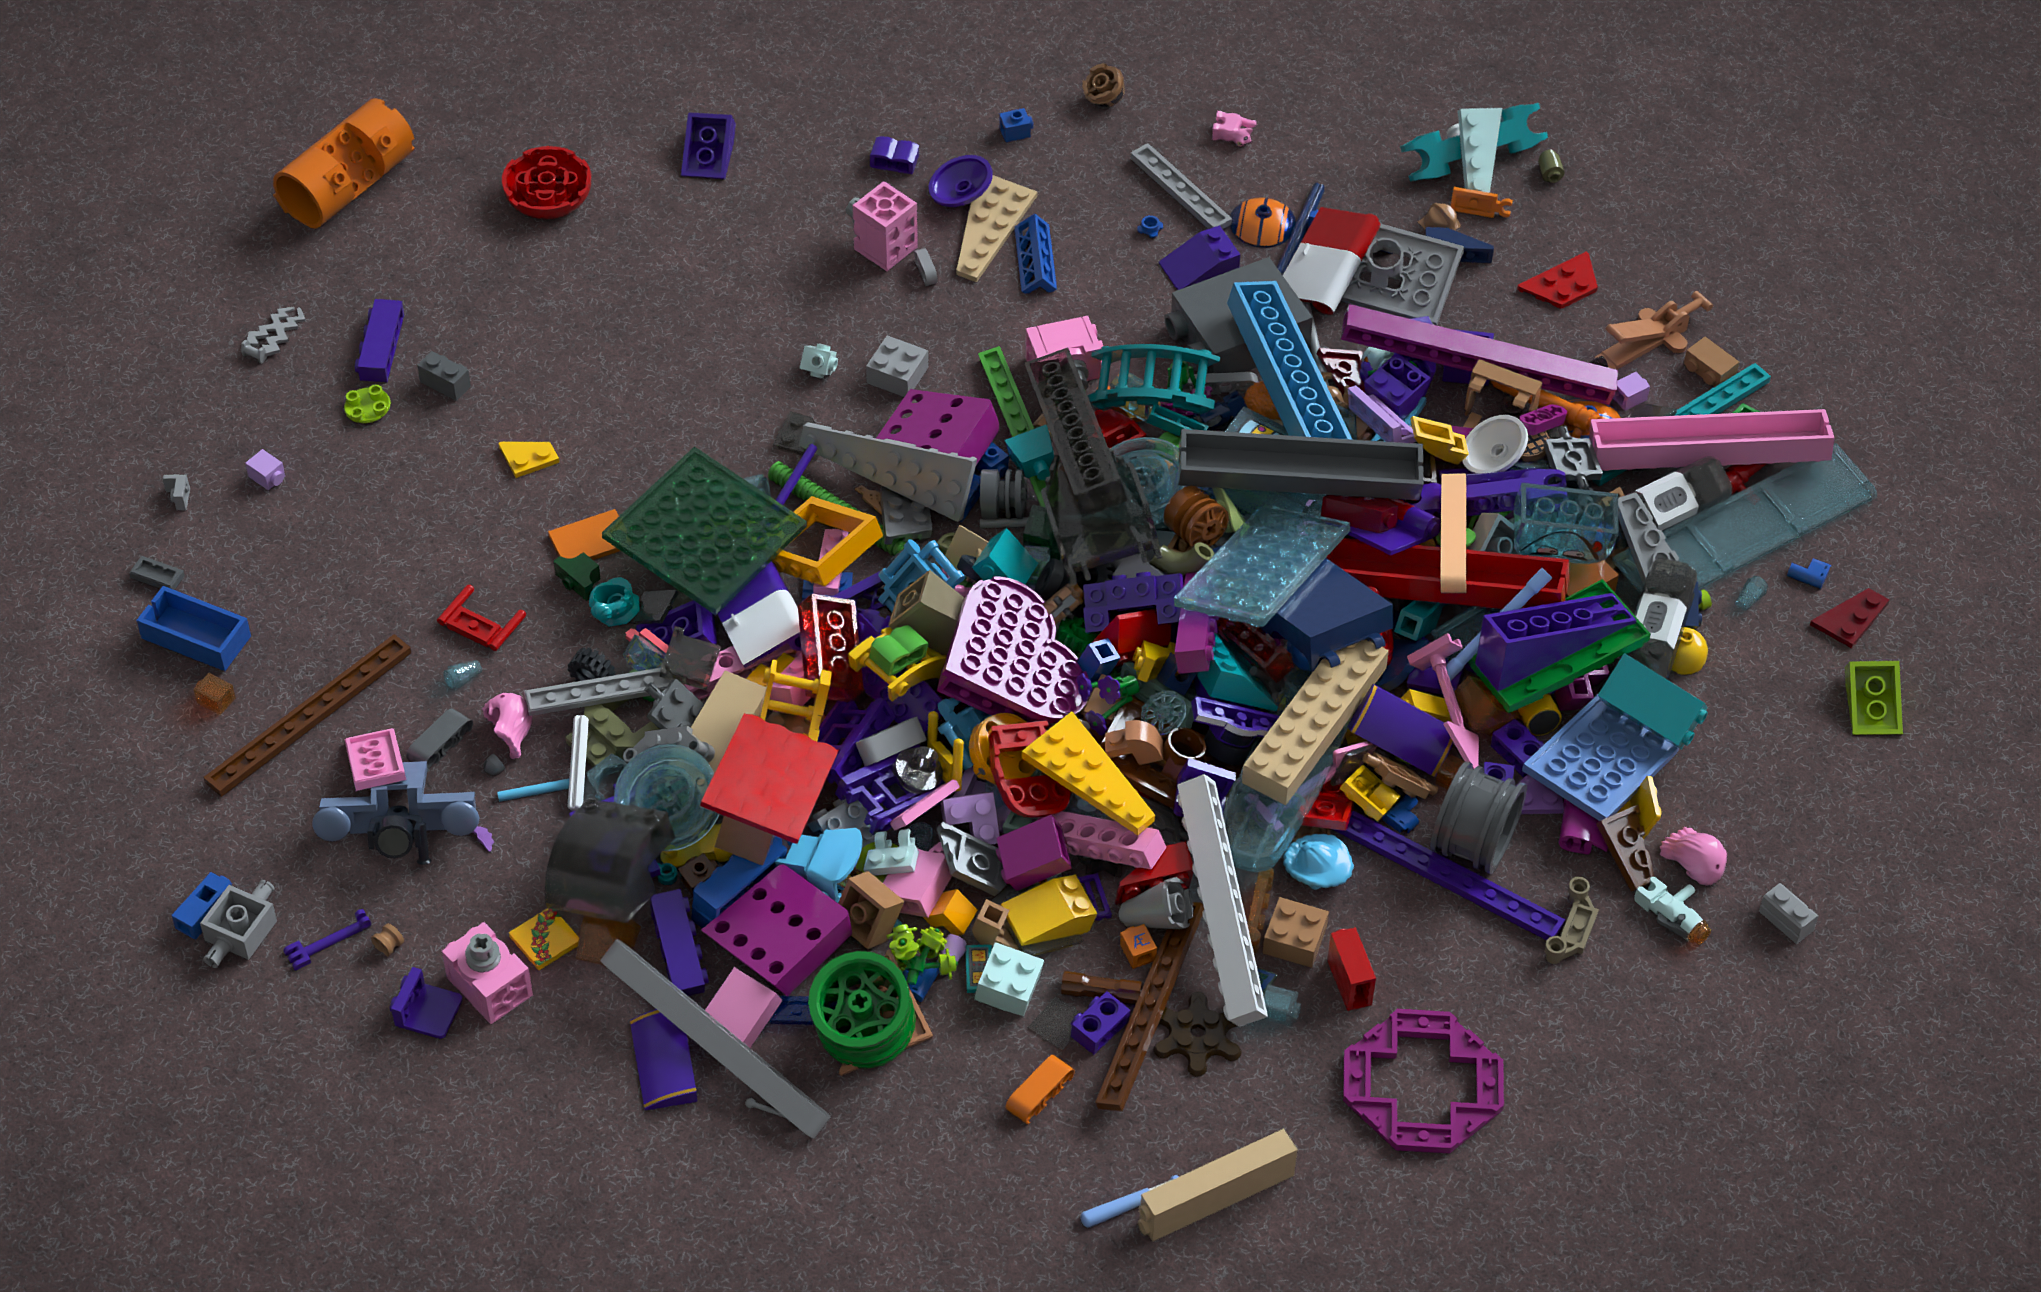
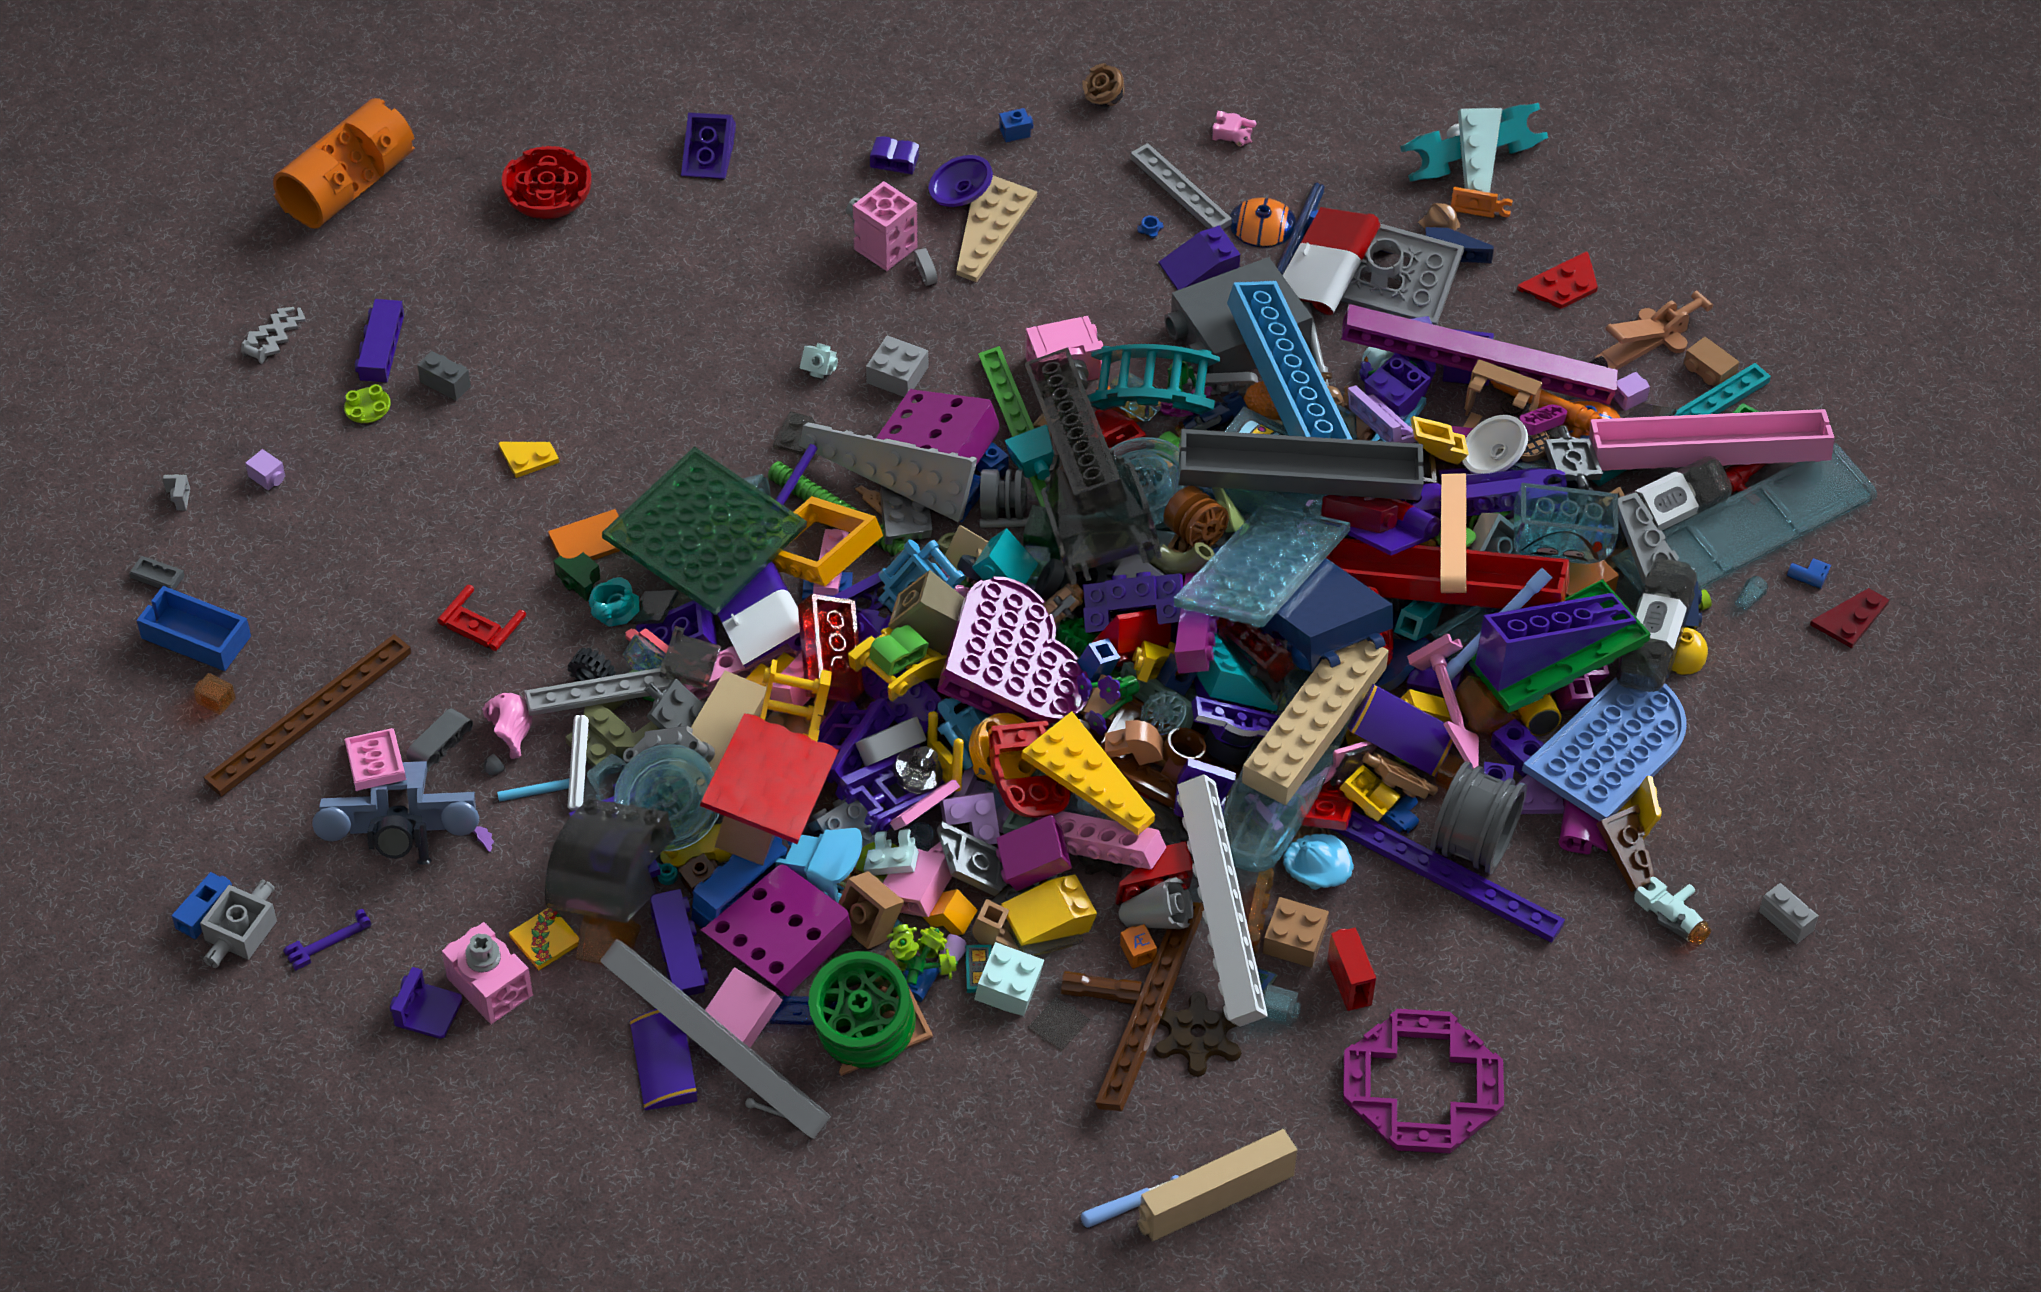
(387, 939): medium nougat wheel -> none
(461, 673): clear light blue cone -> none
(1039, 250): blue fence -> none
(1039, 1088): orange beam -> none
(1094, 877): dark purple tile -> none
(1103, 1025): dark purple brick -> none
(1169, 425): teal piece -> none
(1344, 366): wing -> none
(1551, 166): olive brick -> none
(1578, 925): dark tan plate -> none
(1653, 702): teal slope -> none
(1698, 853): bright pink piece -> none
(1874, 697): lime slope -> none

